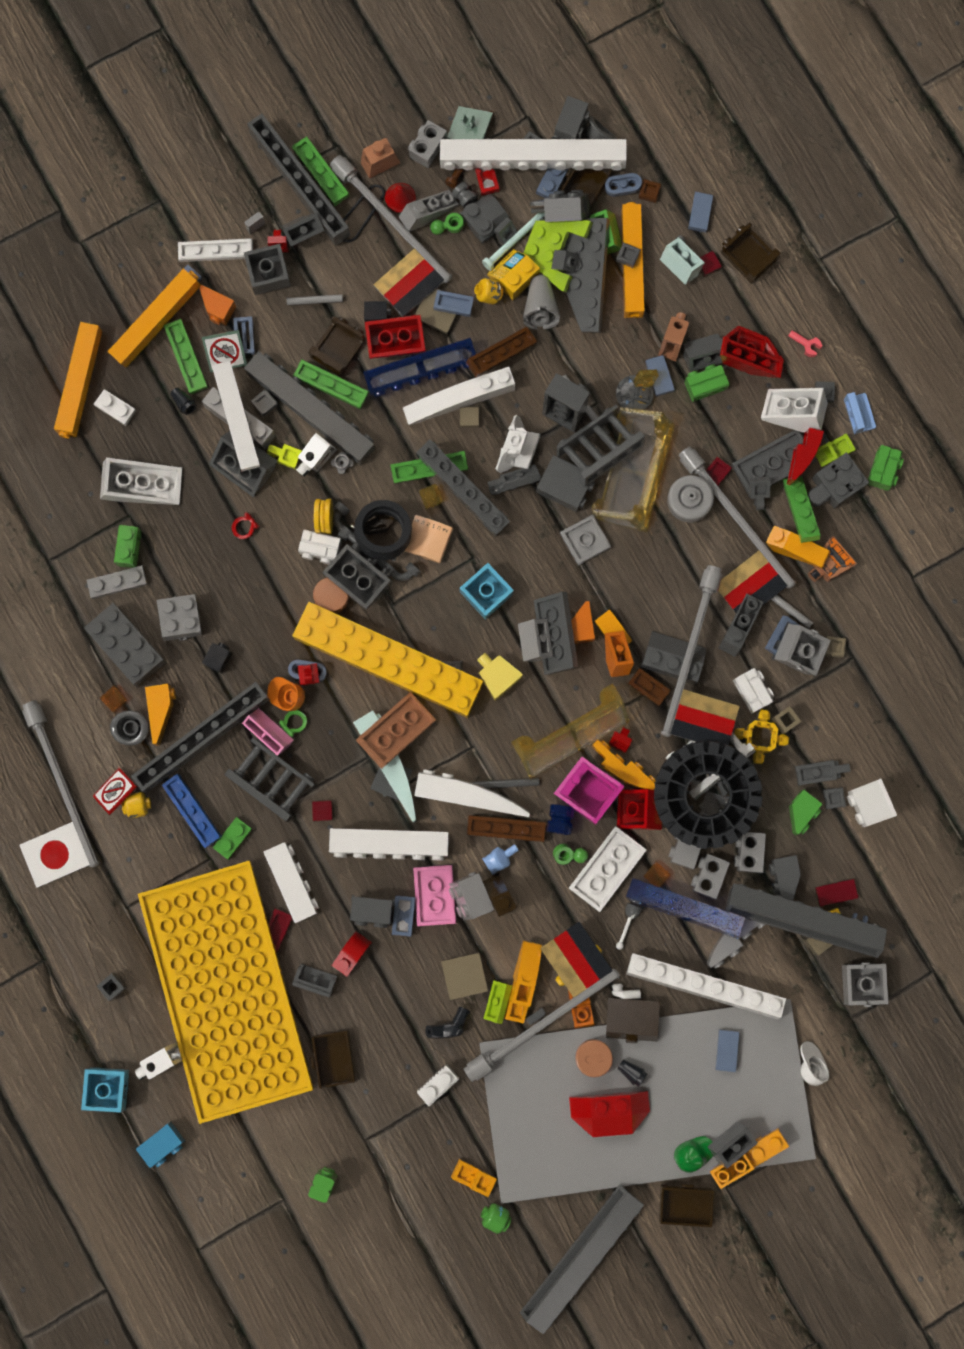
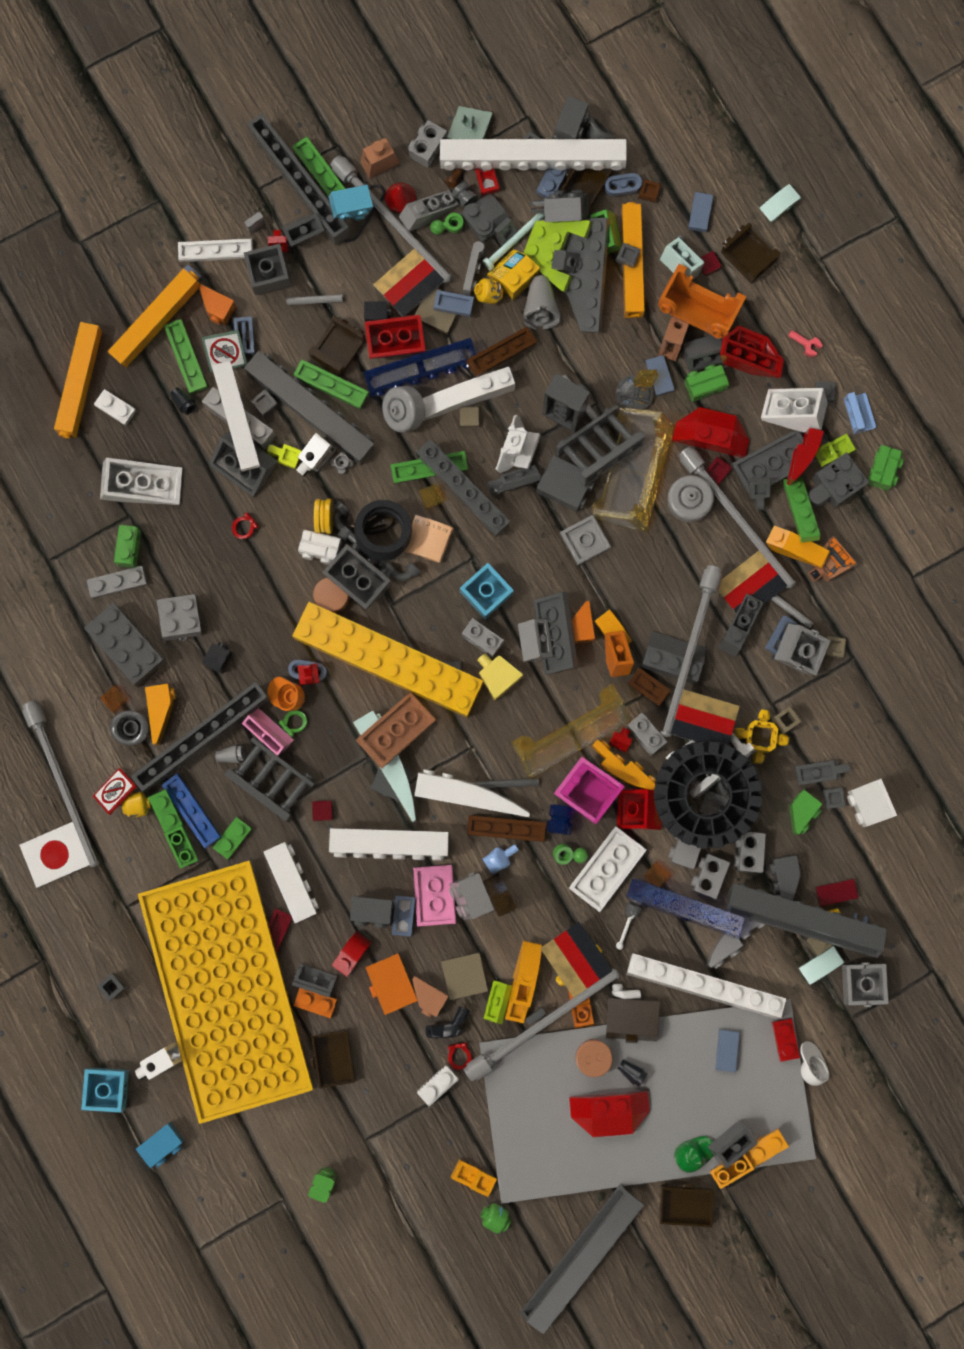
(173, 828): none -> bright green slope
(232, 754): none -> light grey cone
(315, 1003): none -> orange plate
(351, 203): none -> medium azure brick
(390, 984): none -> orange container
(403, 408): none -> light grey wheel
(429, 997): none -> nougat slope
(452, 1048): none -> red piece
(473, 268): none -> light grey plate
(482, 638): none -> light grey brick
(646, 734): none -> light grey brick
(699, 305): none -> orange windscreen
(712, 432): none -> red wedge
(753, 690): white brick -> none
(780, 203): none -> light aqua slope
(785, 1039): none -> red piece
(821, 965): none -> light aqua slope

